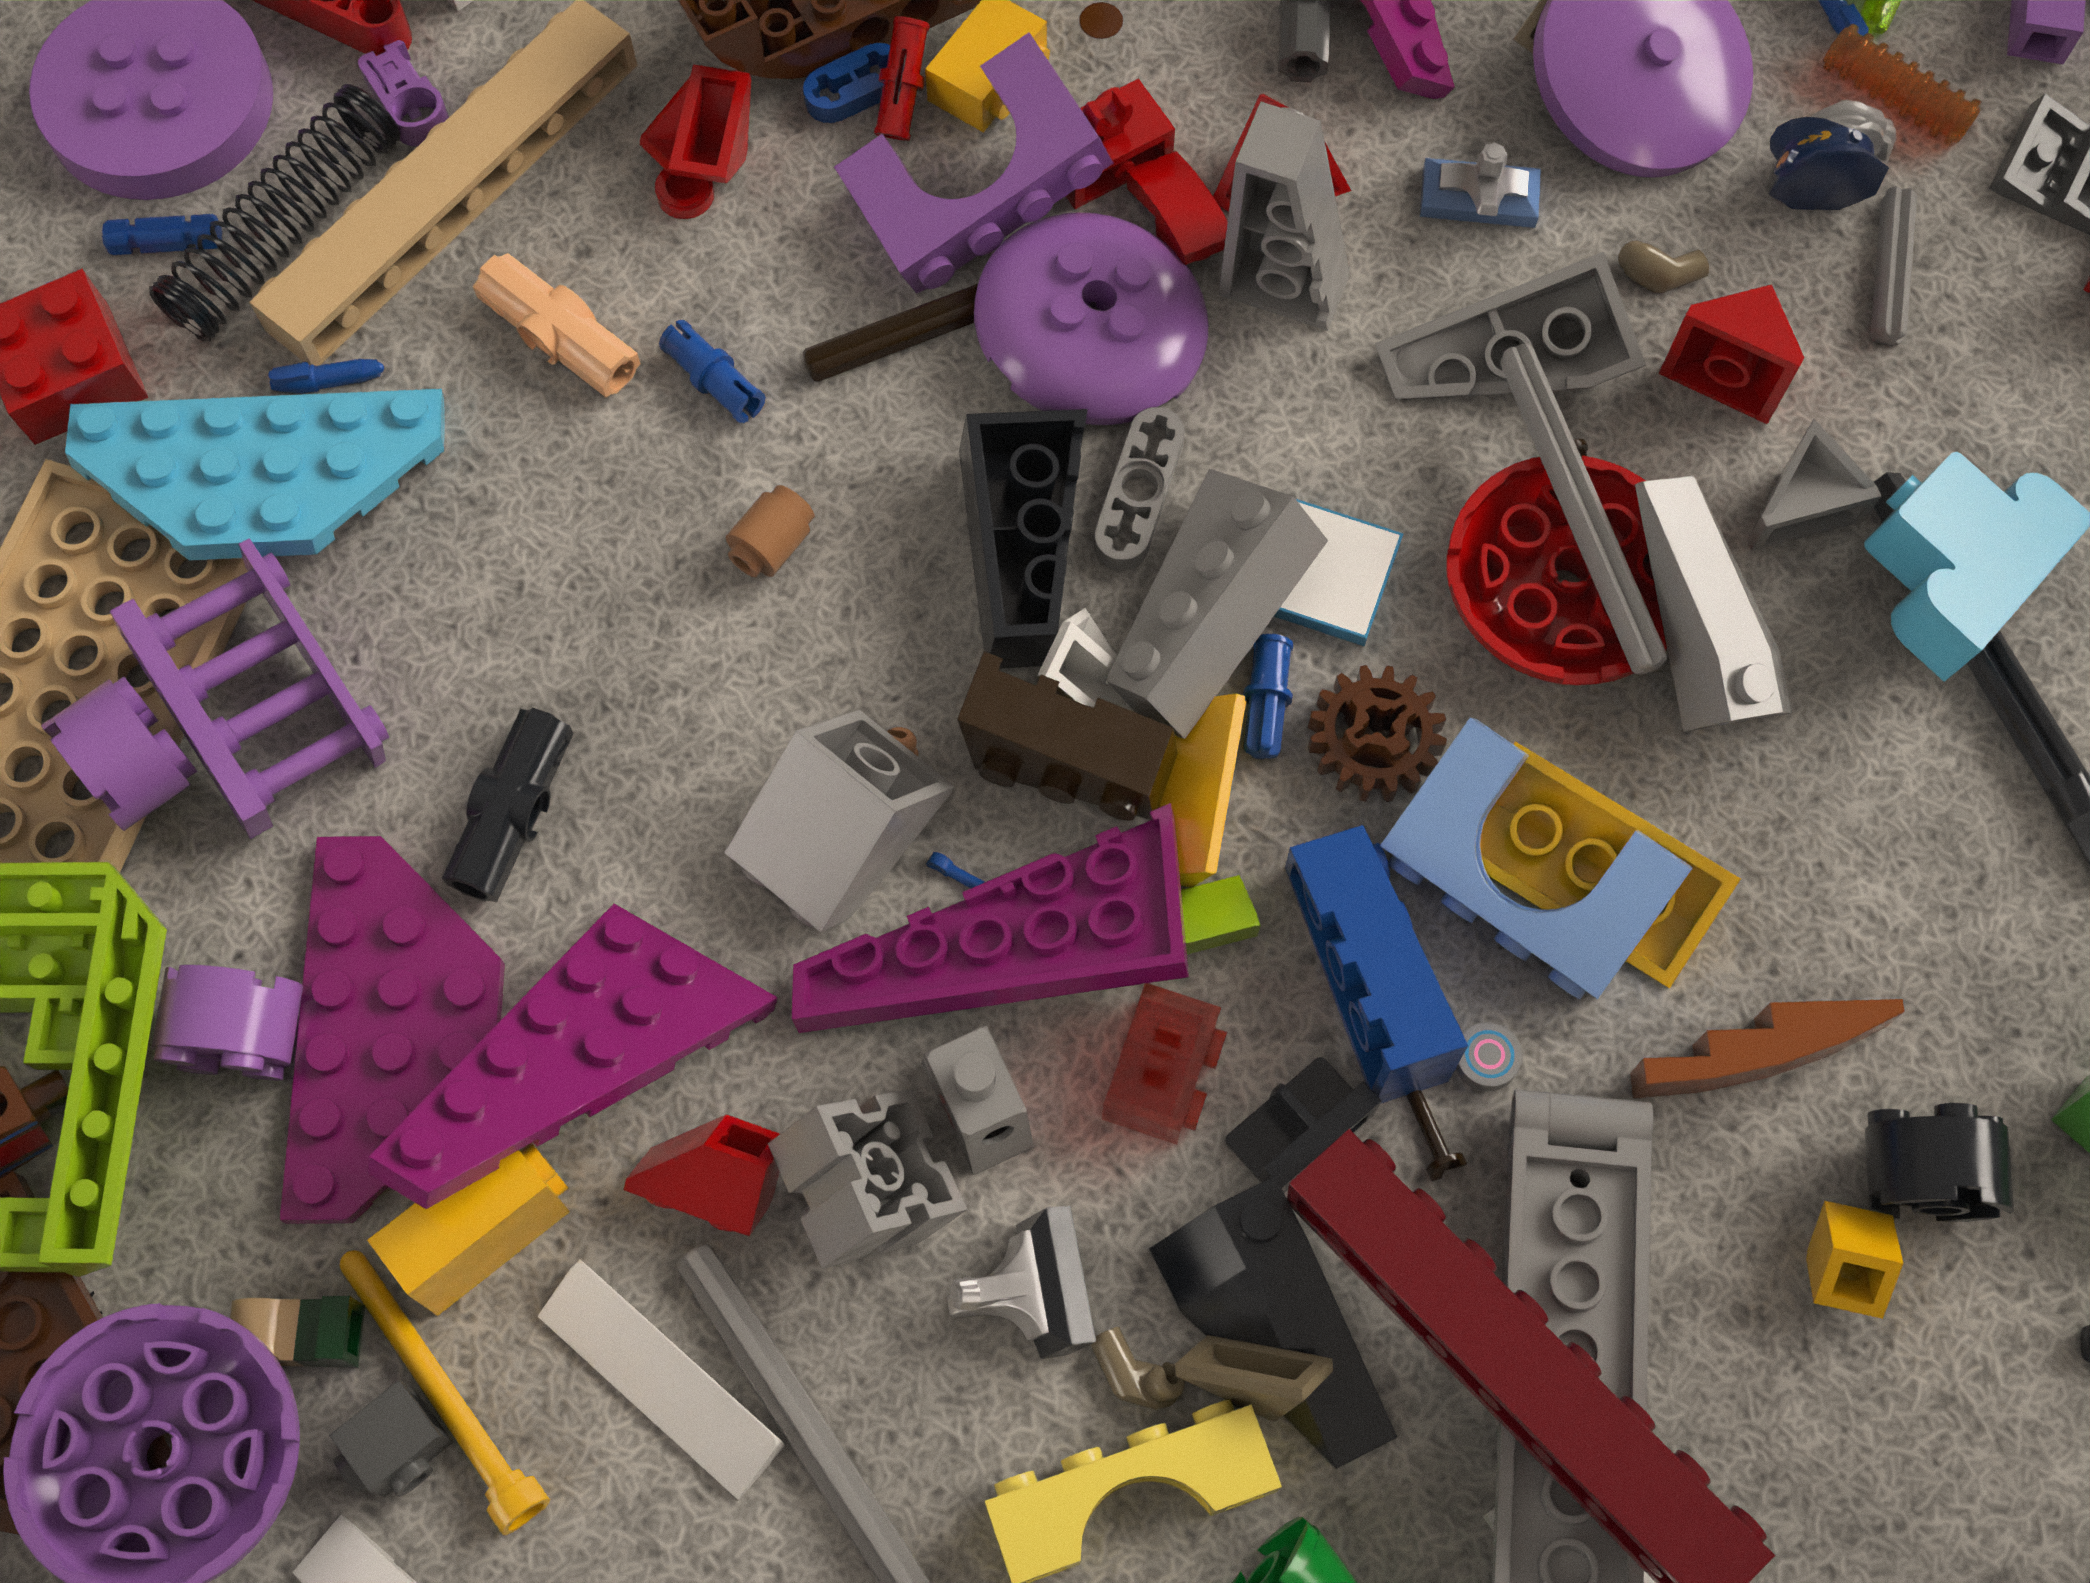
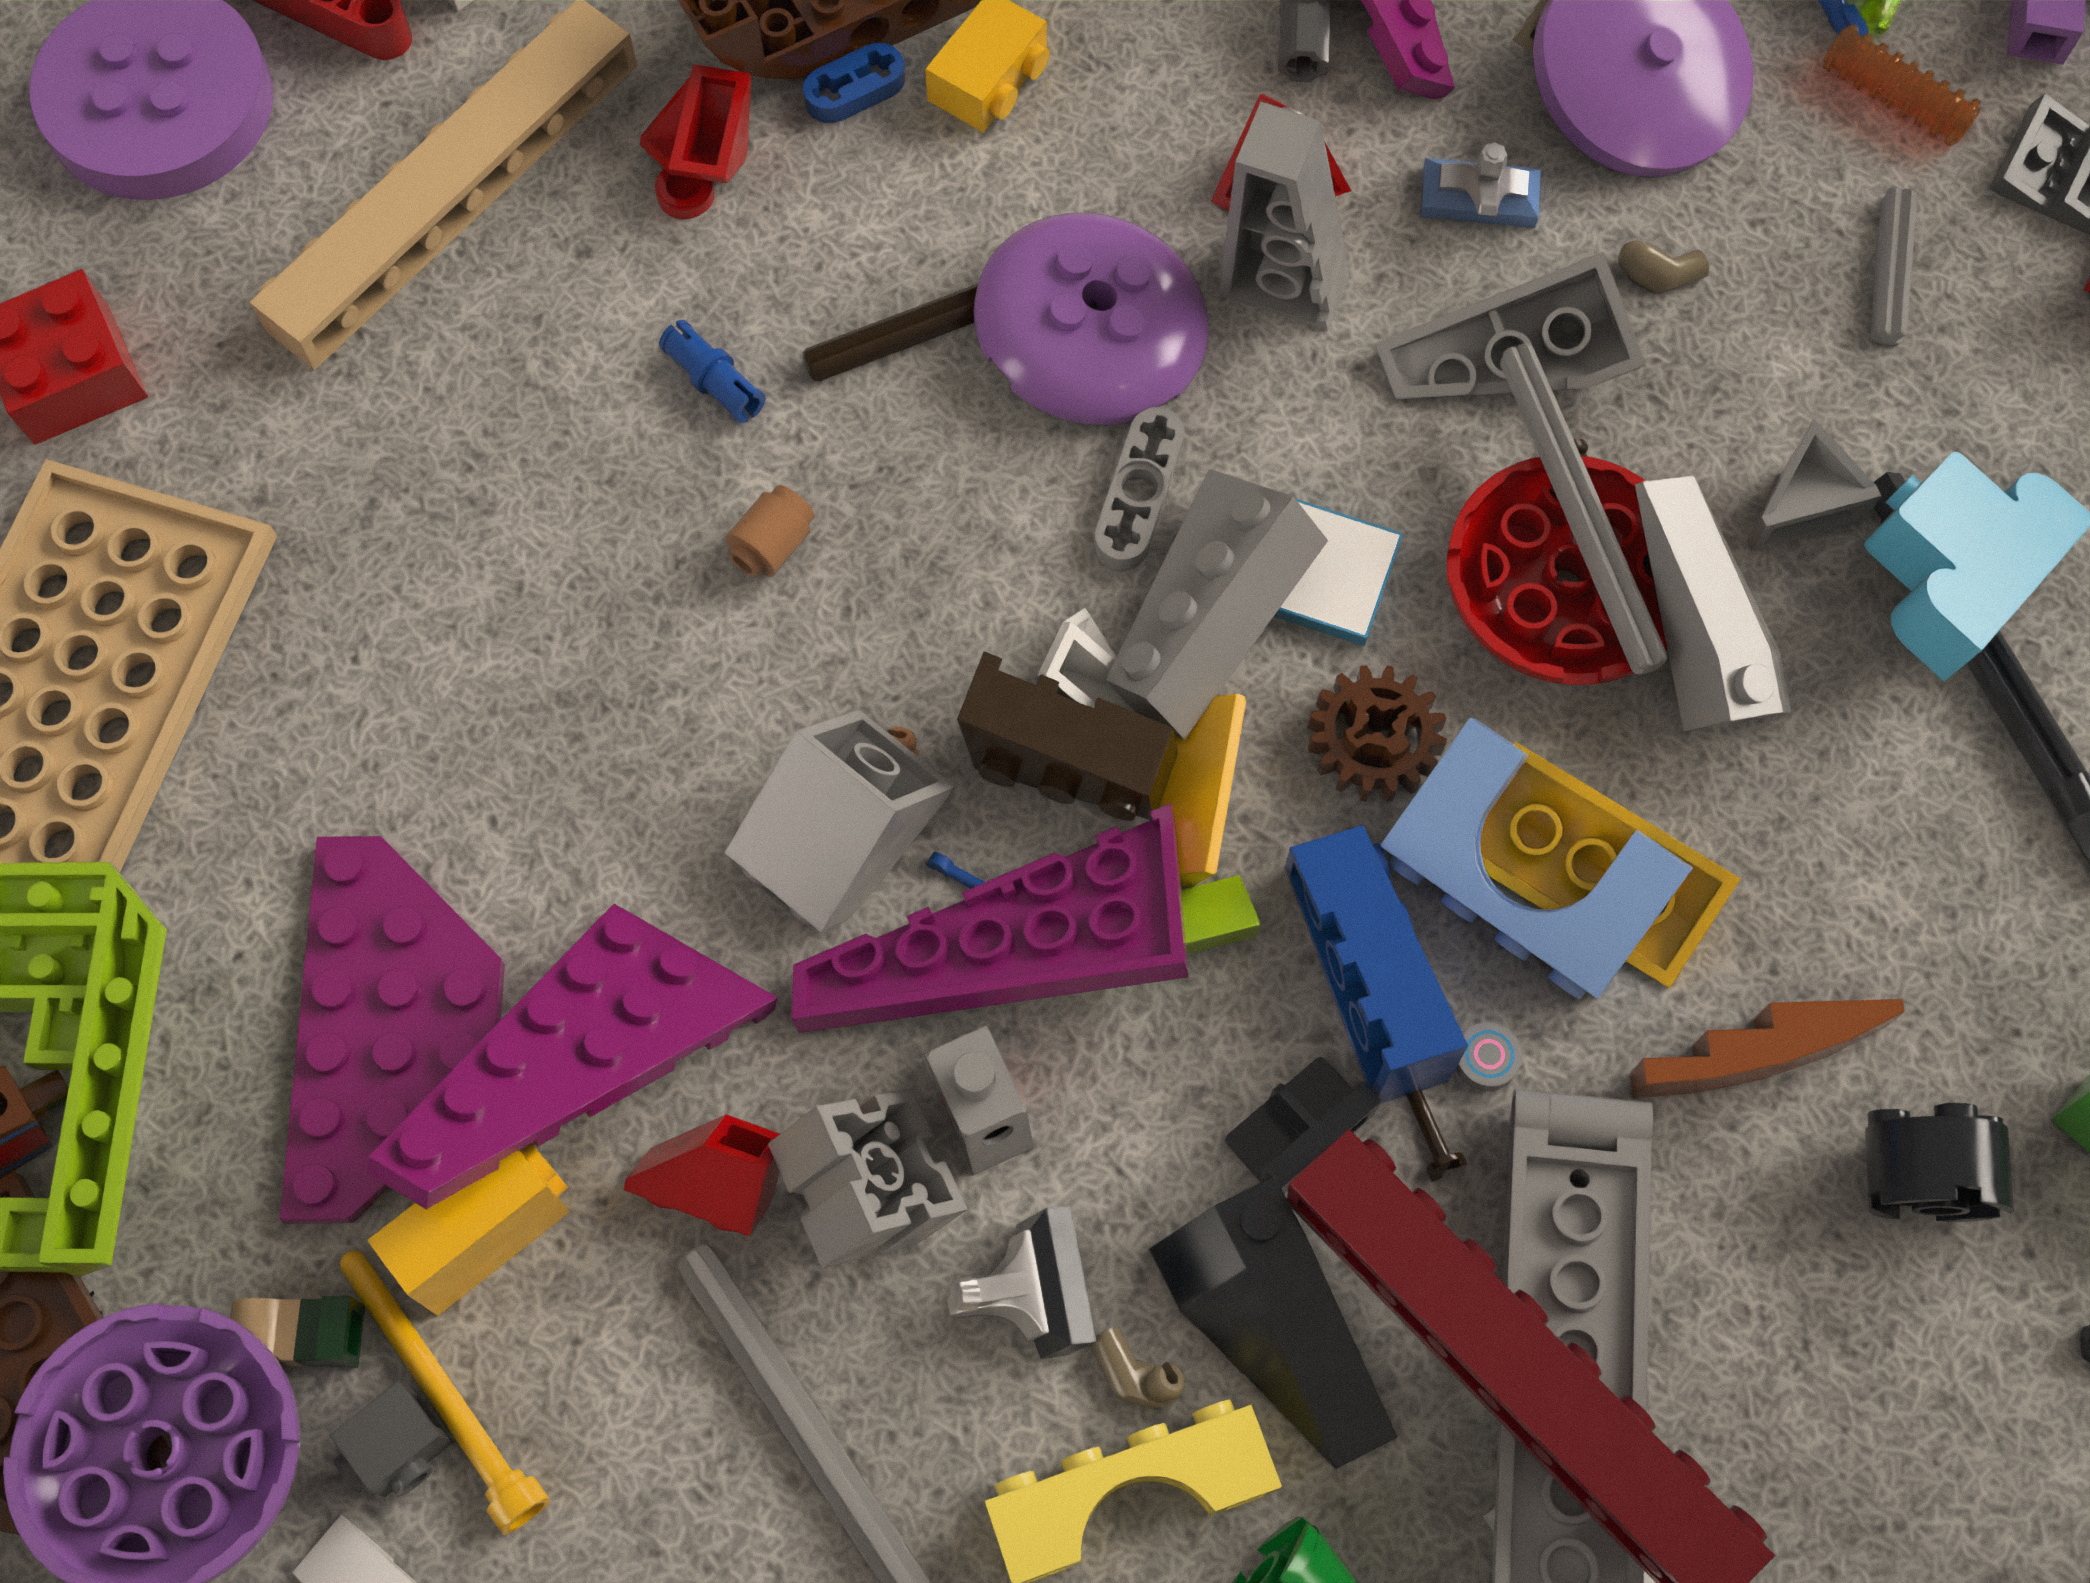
(116, 753): medium lavender brick -> none
(158, 234): blue axle -> none
(176, 297): black piece -> none
(219, 739): medium lavender fence -> none
(226, 1019): medium lavender brick -> none
(255, 465): medium azure plate -> none
(310, 378): blue piece -> none
(402, 91): medium lavender piece -> none
(507, 805): black piece -> none
(556, 324): light nougat piece -> none
(660, 1380): white slope -> none
(909, 41): red pin -> none
(1020, 524): black wedge -> none
(1051, 158): medium lavender arch -> none
(1101, 20): reddish brown piece -> none
(1130, 130): red brick -> none
(1162, 1064): clear red brick -> none
(1182, 206): red slope -> none
(1254, 1374): dark tan slope -> none
(1267, 696): blue axle -> none
(1736, 352): red slope -> none
(1831, 156): dark blue piece -> none
(1853, 1259): yellow brick -> none

